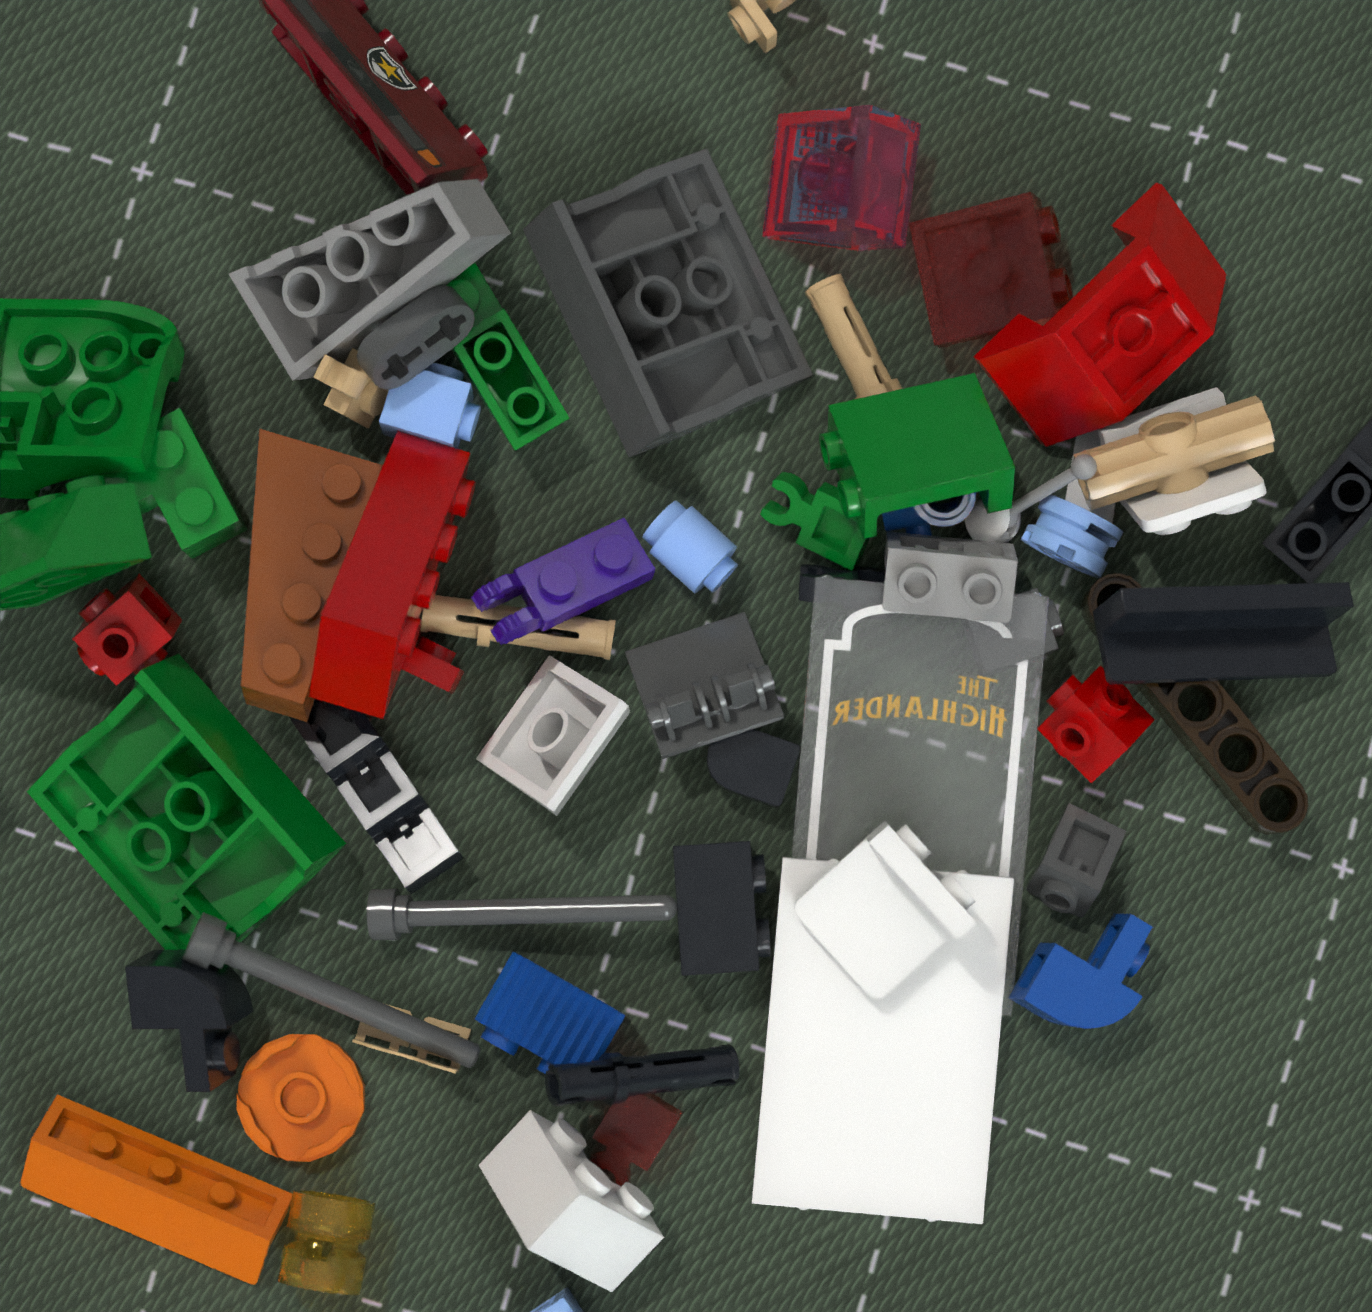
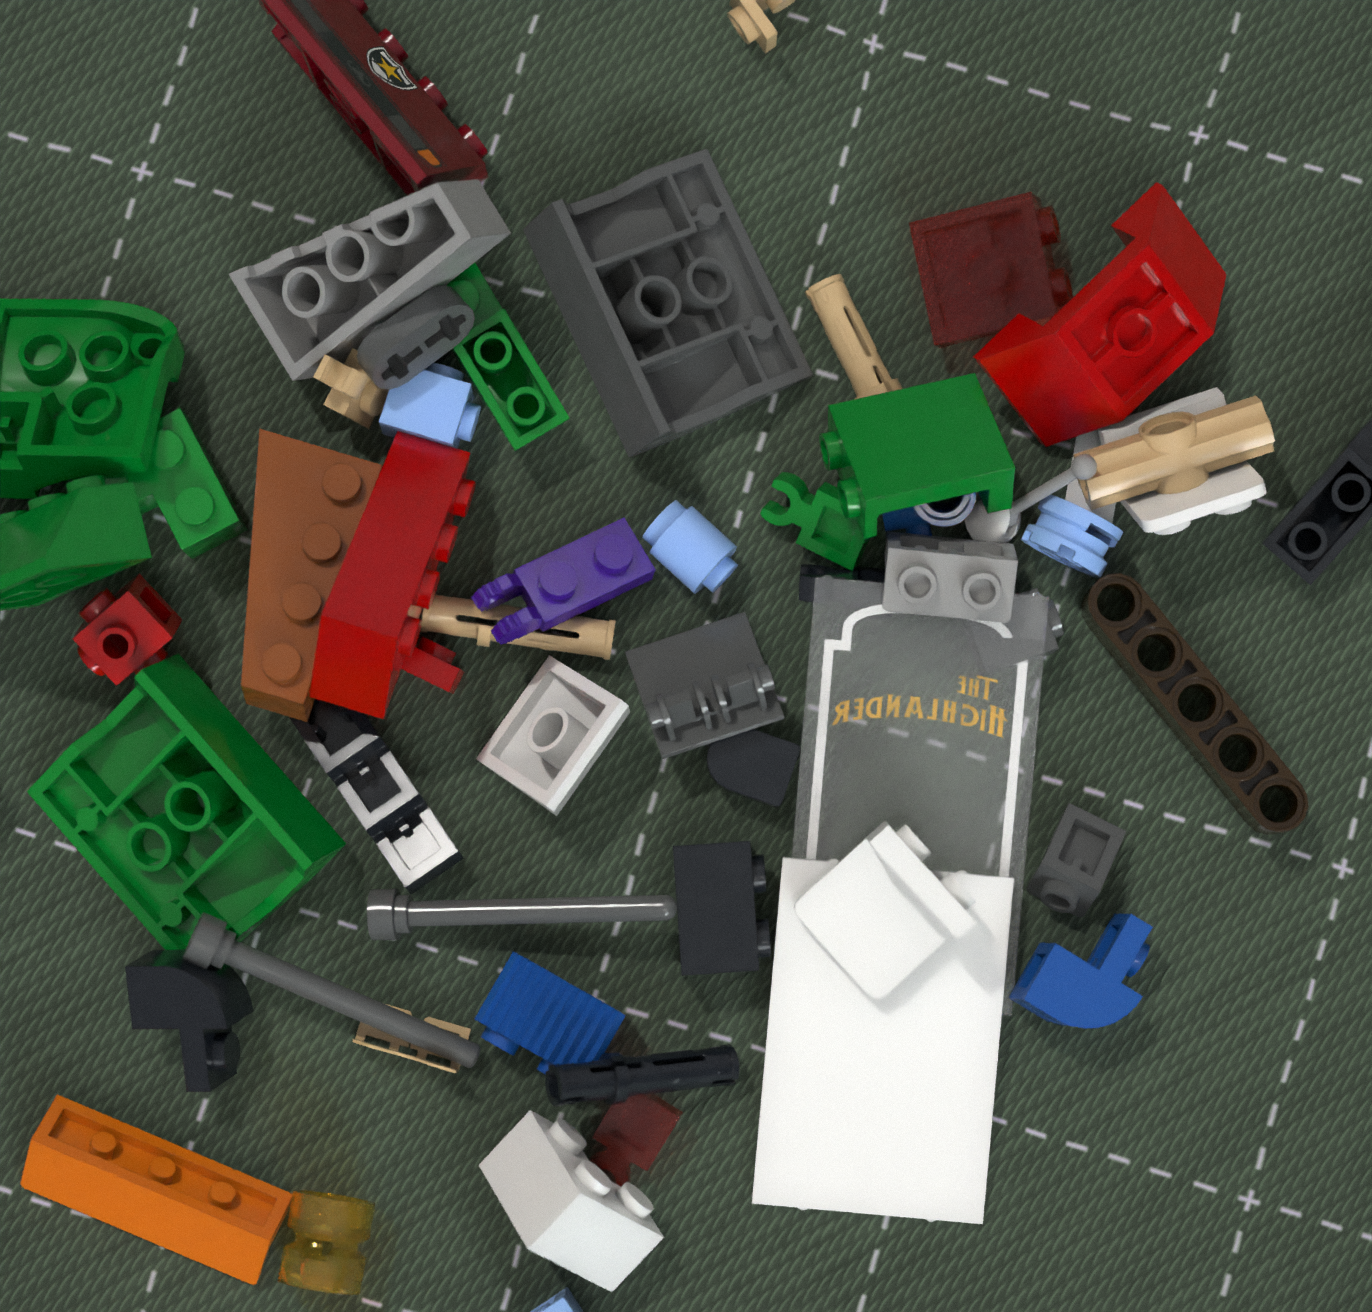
(300, 1097): orange tile -> none
(842, 178): clear pink slope -> none
(1093, 722): red brick -> none
(1219, 632): black panel -> none

